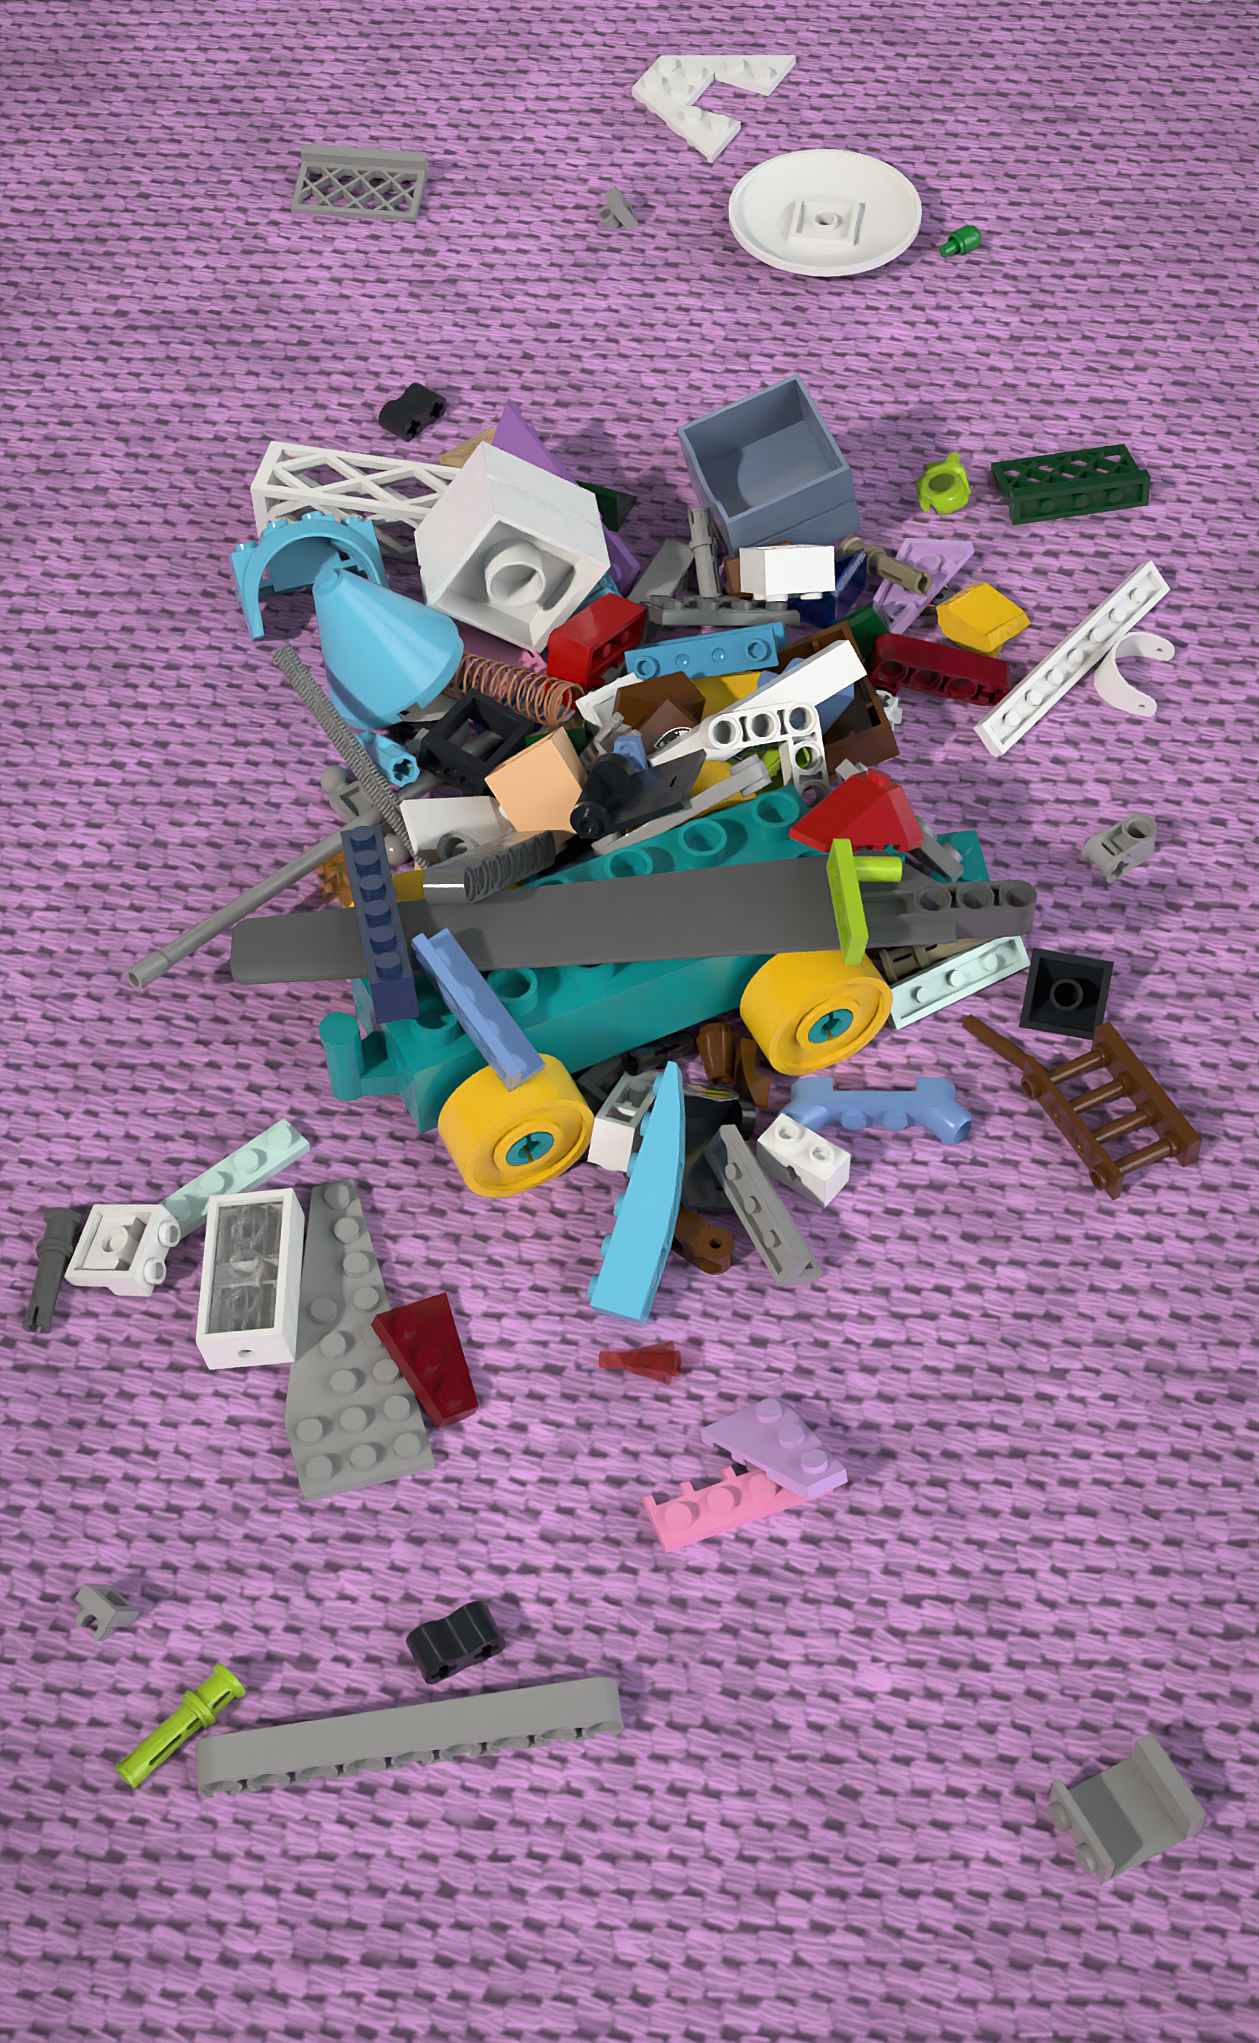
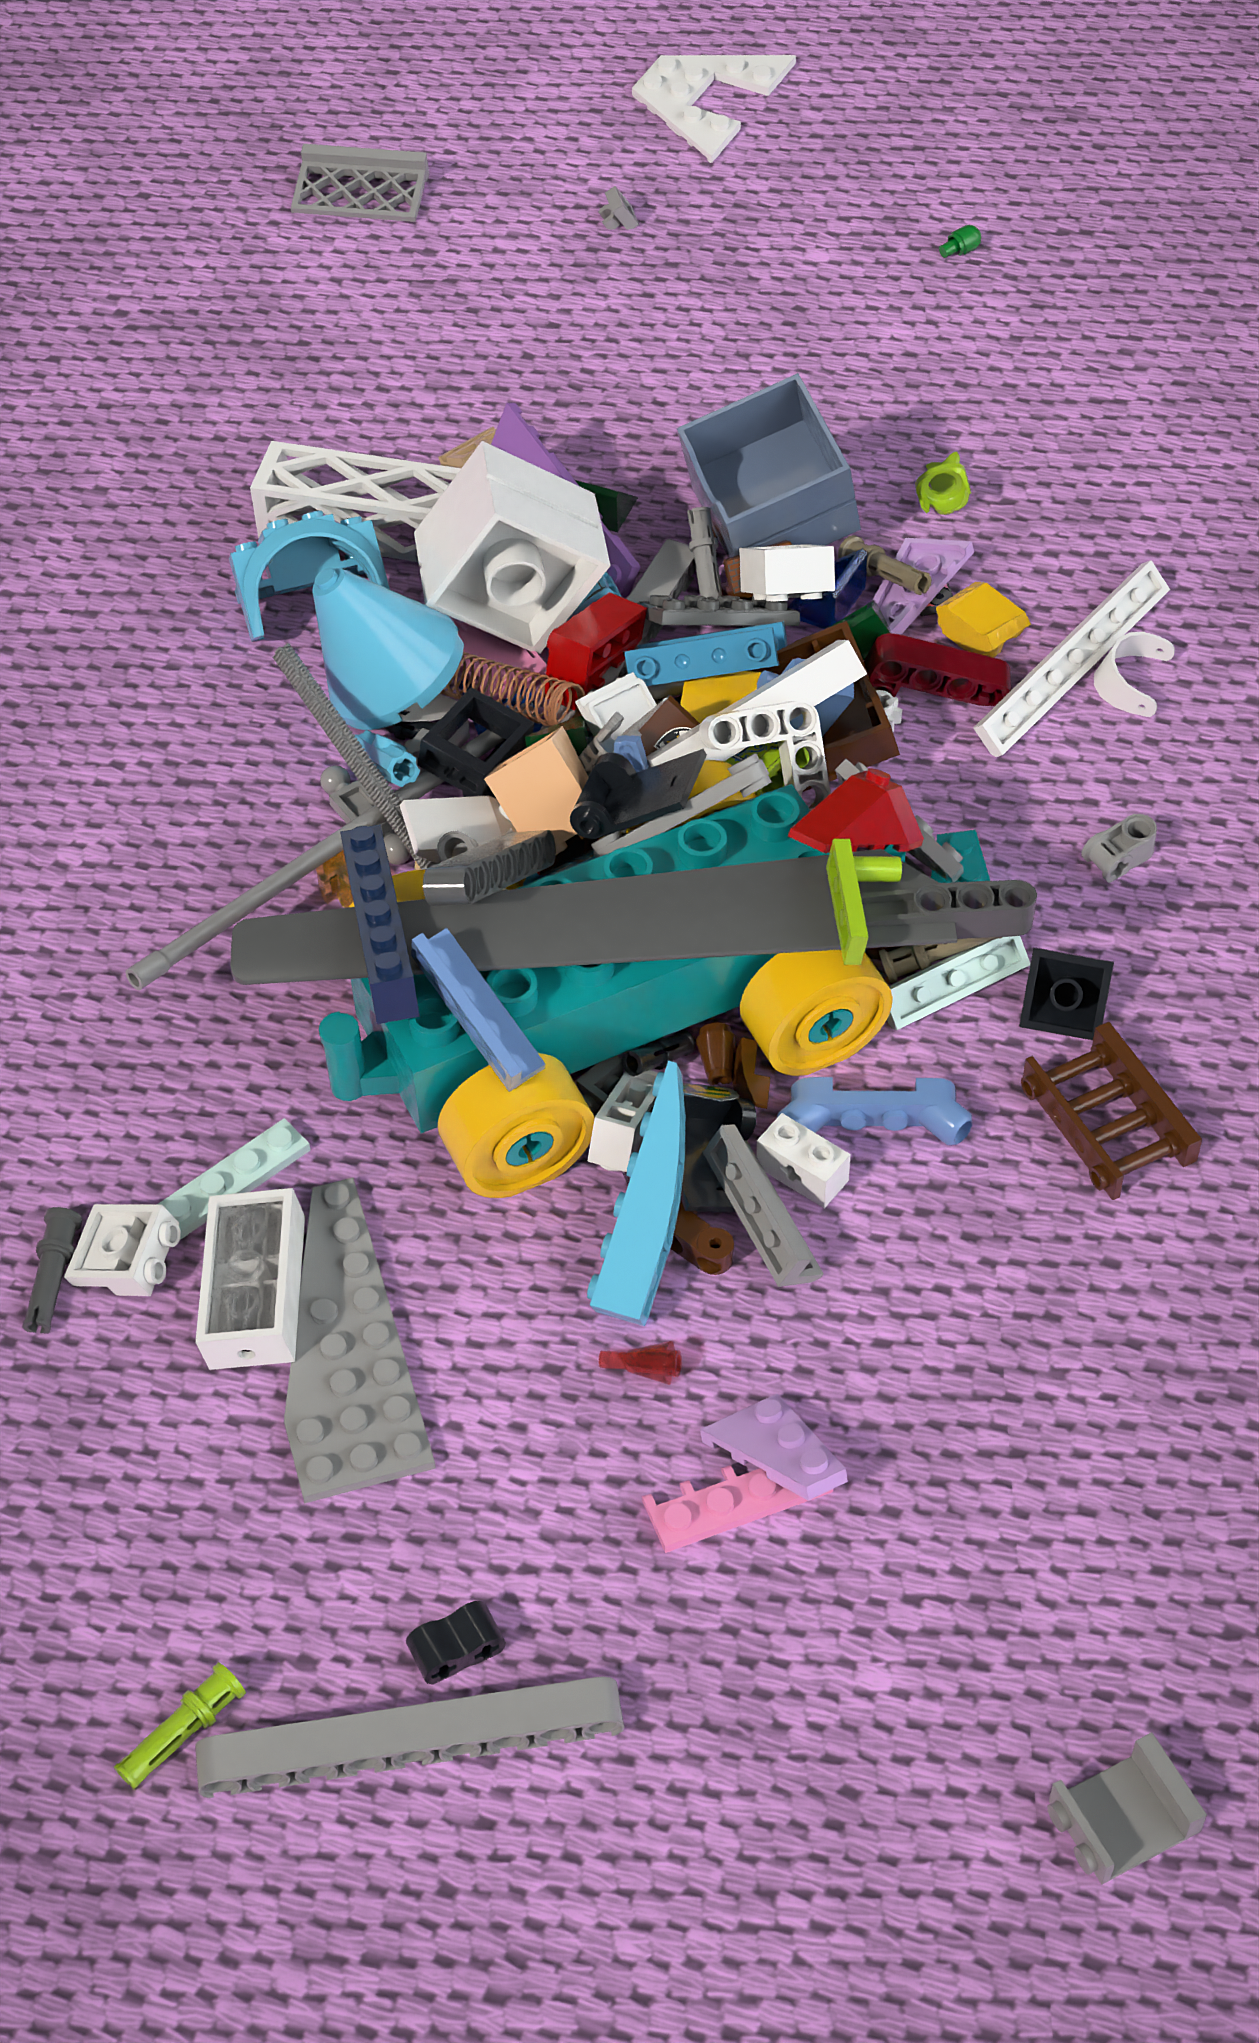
(108, 1608): light grey tile -> none
(412, 411): black axle -> none
(430, 1357): dark red wing -> none
(641, 697): reddish brown slope -> none
(864, 201): white dish -> none
(998, 1043): reddish brown piece -> none
(1063, 497): dark green fence -> none

